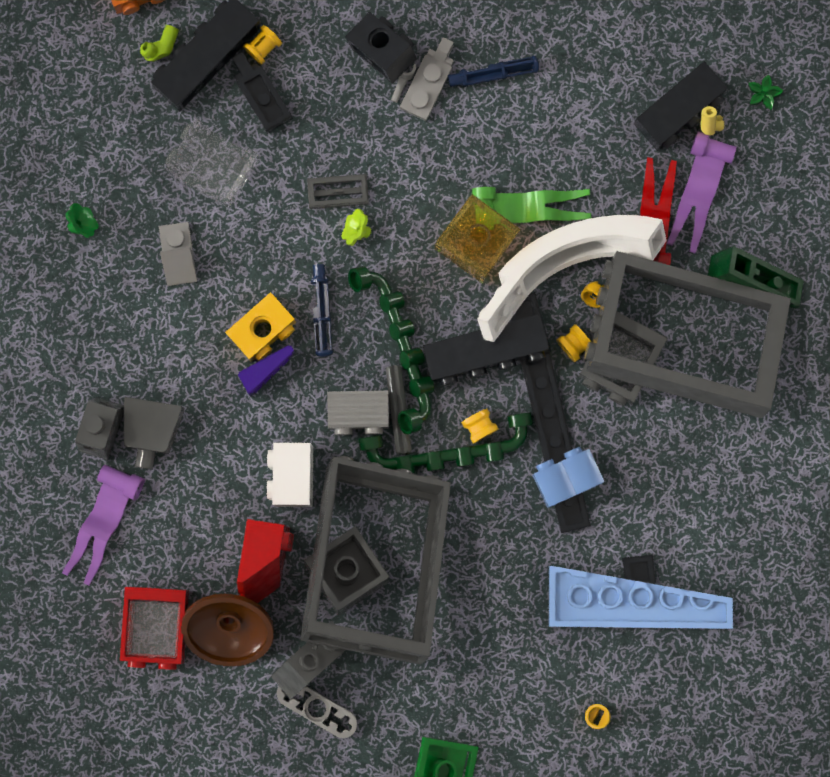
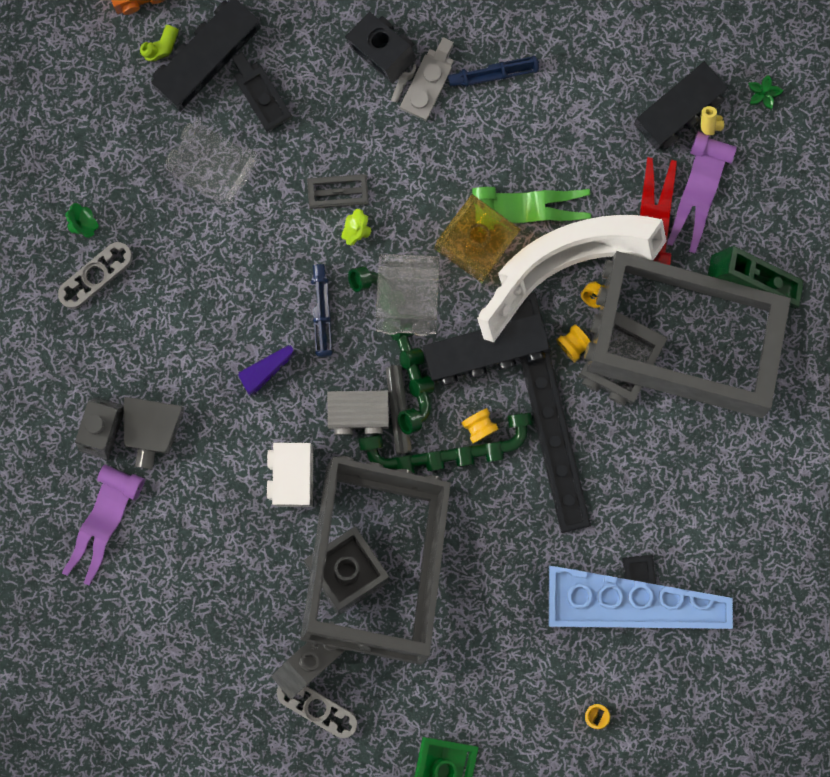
(83, 273): none -> light grey beam
(153, 628): window -> none
(177, 254): light grey slope -> none
(227, 629): reddish brown dish -> none
(262, 44): yellow bush -> none
(263, 558): red wedge -> none
(268, 311): yellow brick -> none
(407, 294): none -> clear panel
(568, 477): medium blue brick -> none

